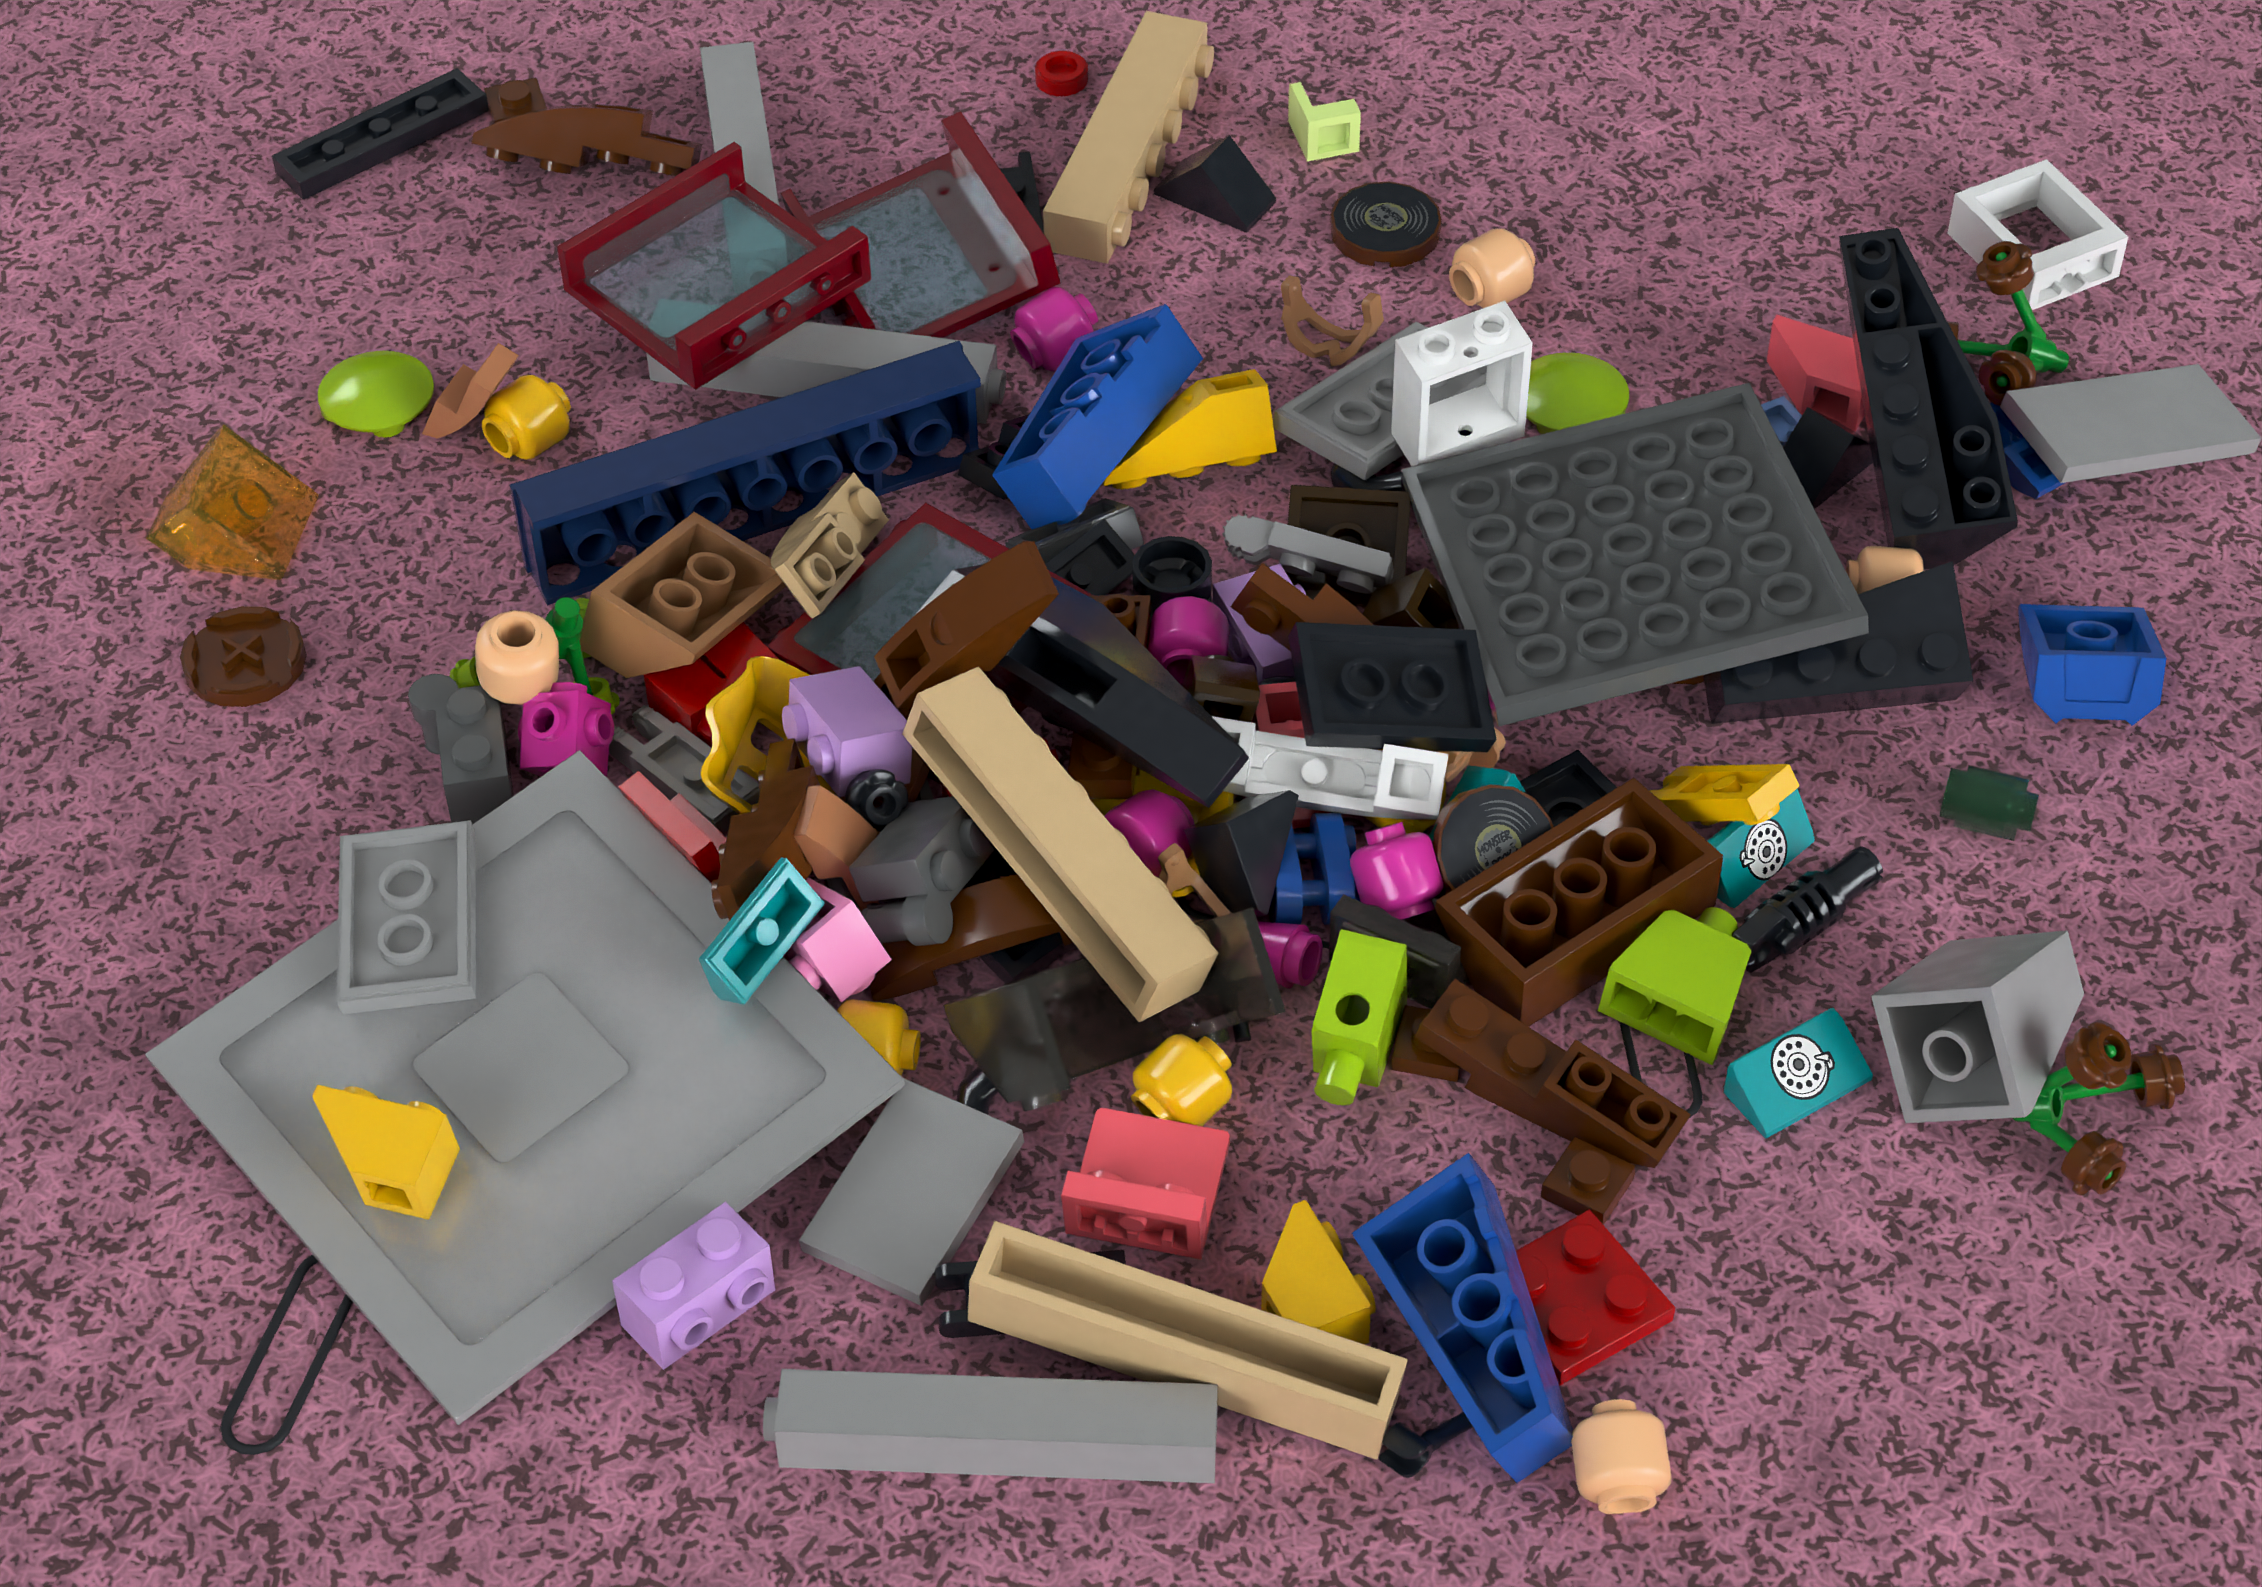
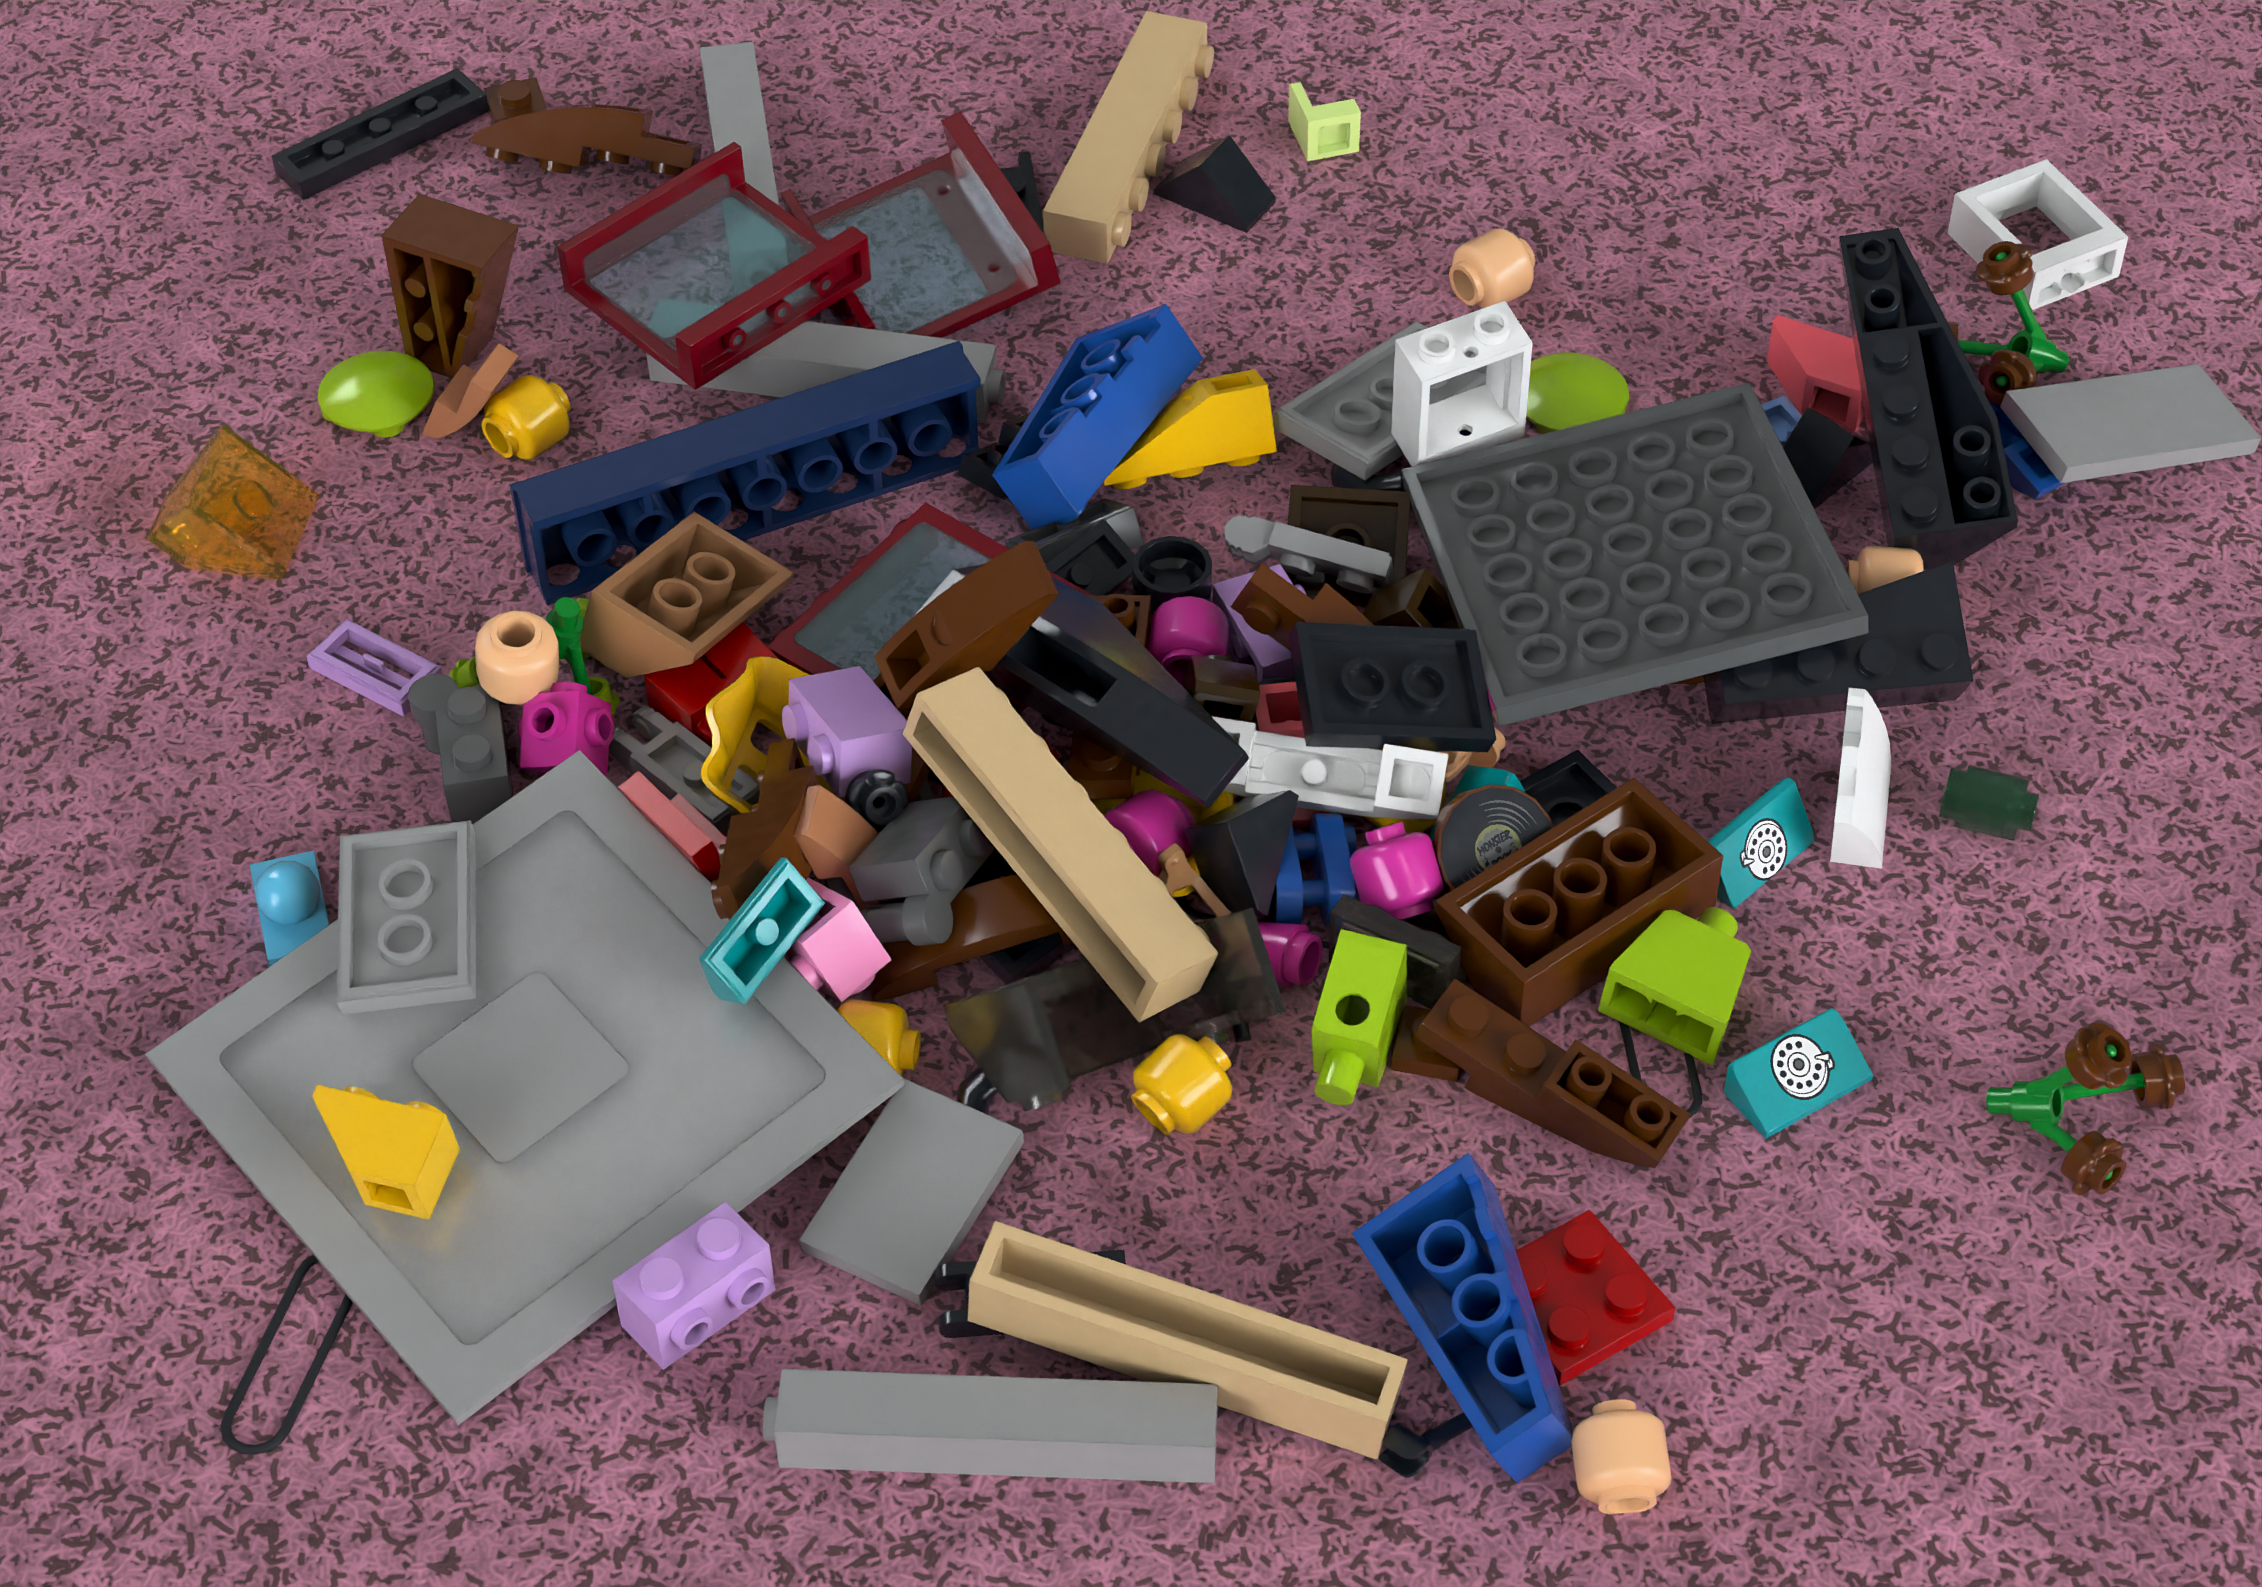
(243, 657): reddish brown tile -> none
(288, 902): none -> medium azure tile
(366, 673): none -> lavender tile
(447, 280): none -> reddish brown wedge
(827, 544): tan slope -> none
(1050, 326): dark pink head -> none
(1061, 73): red tile -> none
(1146, 1183): coral bracket -> none
(1298, 310): medium nougat helmet -> none
(1312, 1282): yellow slope -> none
(1385, 224): tile -> none
(1587, 1180): reddish brown plate -> none
(1727, 792): yellow plate -> none
(1806, 907): black hinge -> none
(1862, 785): none -> white slope
(1979, 1025): light grey slope -> none
(2092, 661): blue slope -> none

